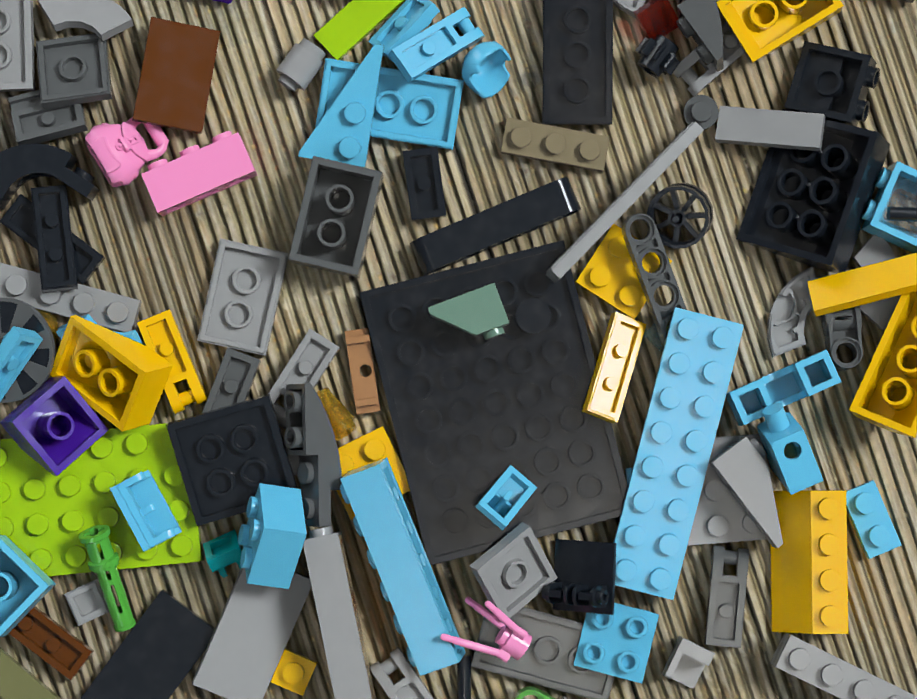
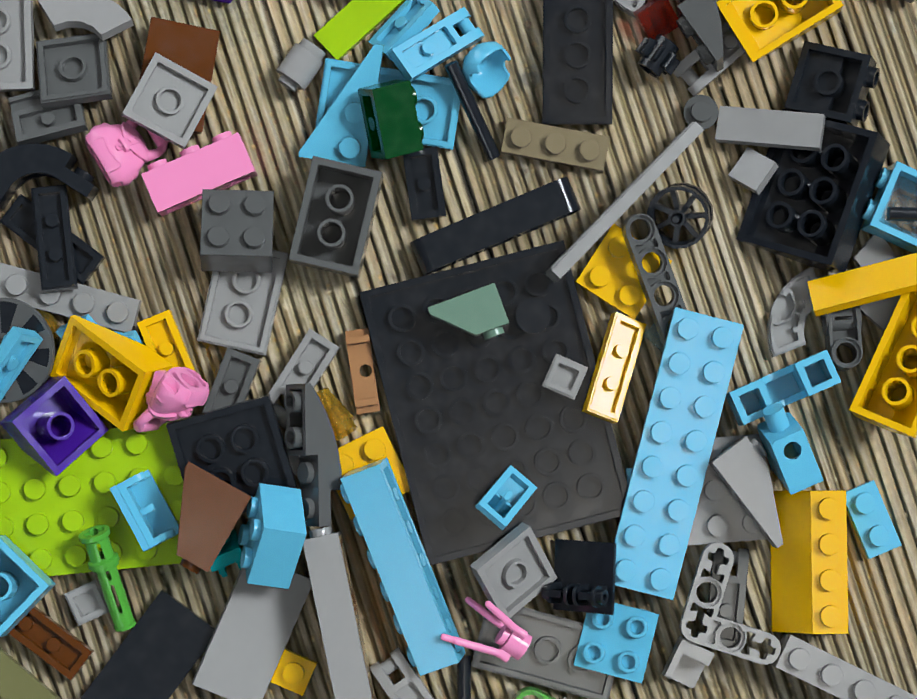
(169, 100): none -> light grey plate
(172, 397): none -> bright pink piece
(206, 517): none -> reddish brown slope
(237, 230): none -> dark grey brick
(391, 119): none -> dark green brick
(472, 110): none -> black bar
(564, 376): none -> light grey tile
(715, 624): none -> light grey beam
(753, 170): none -> light grey tile

